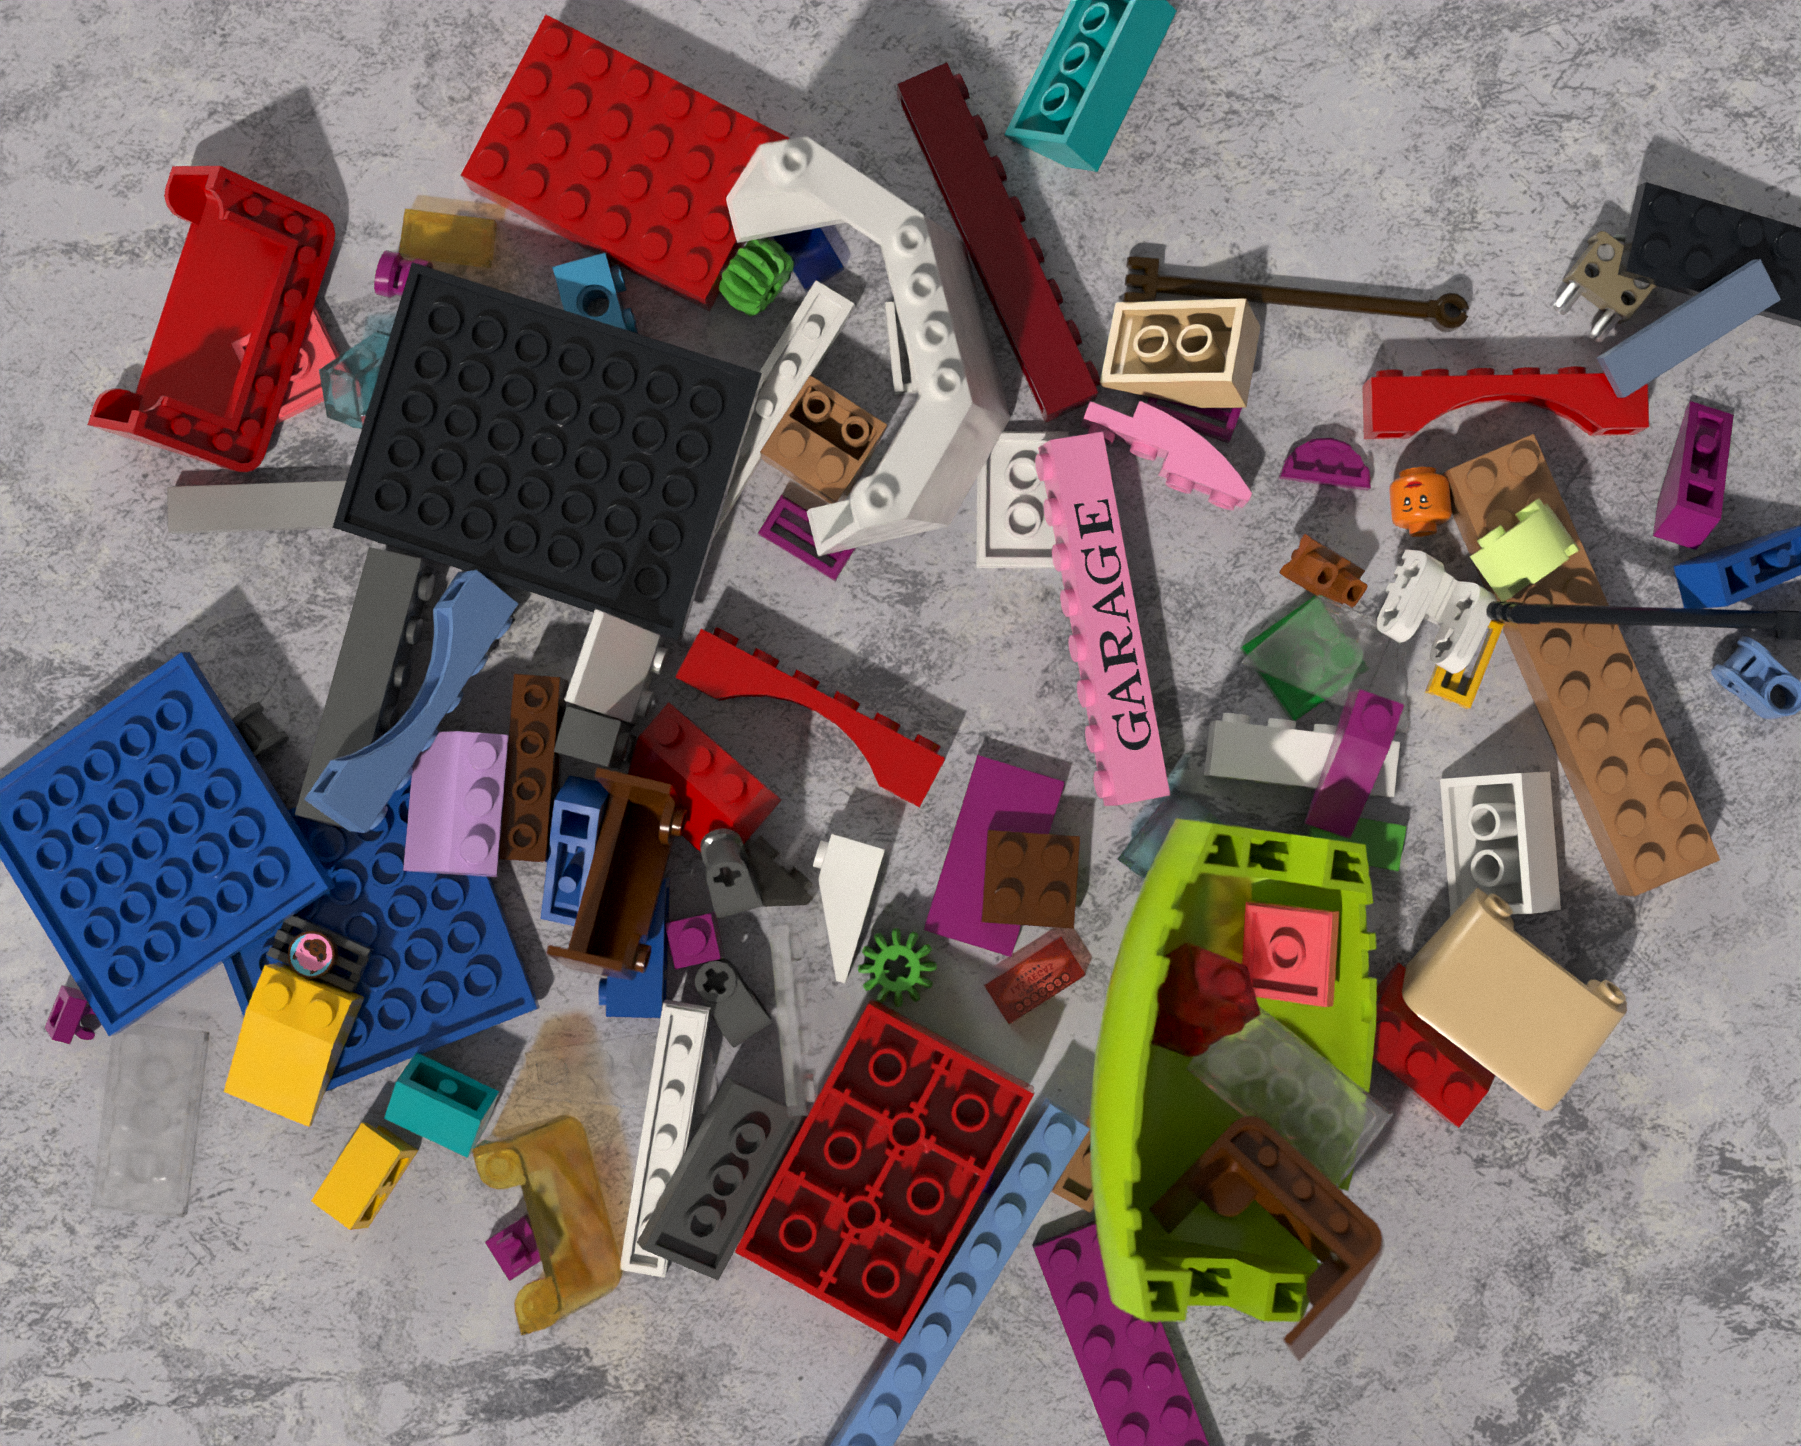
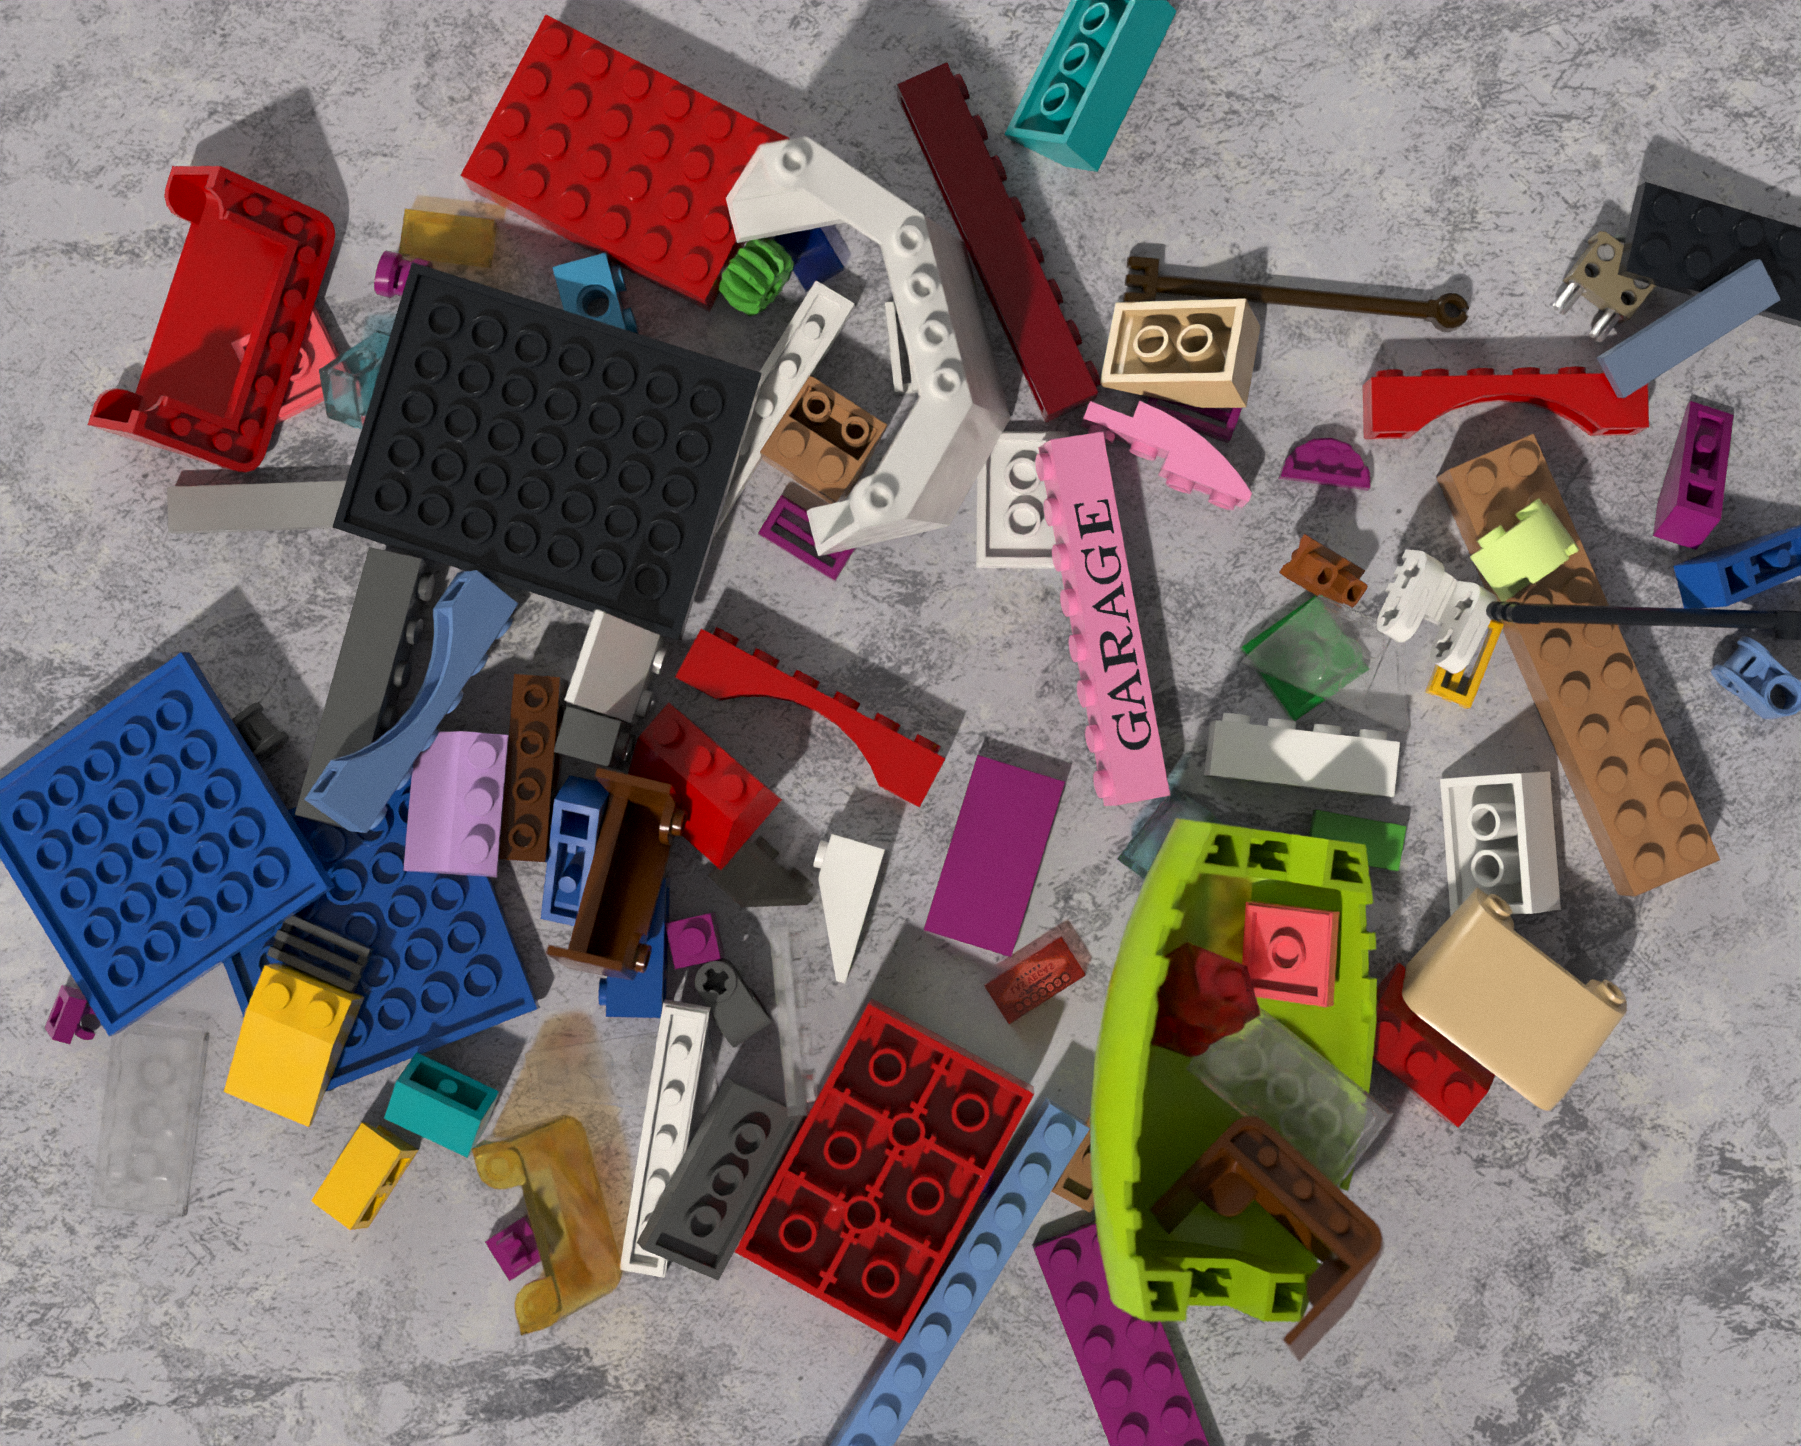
(313, 954): tile -> none
(729, 874): dark grey piece -> none
(902, 981): bright green gear -> none
(1030, 879): reddish brown plate -> none
(1353, 761): magenta slope -> none
(1420, 501): orange head -> none

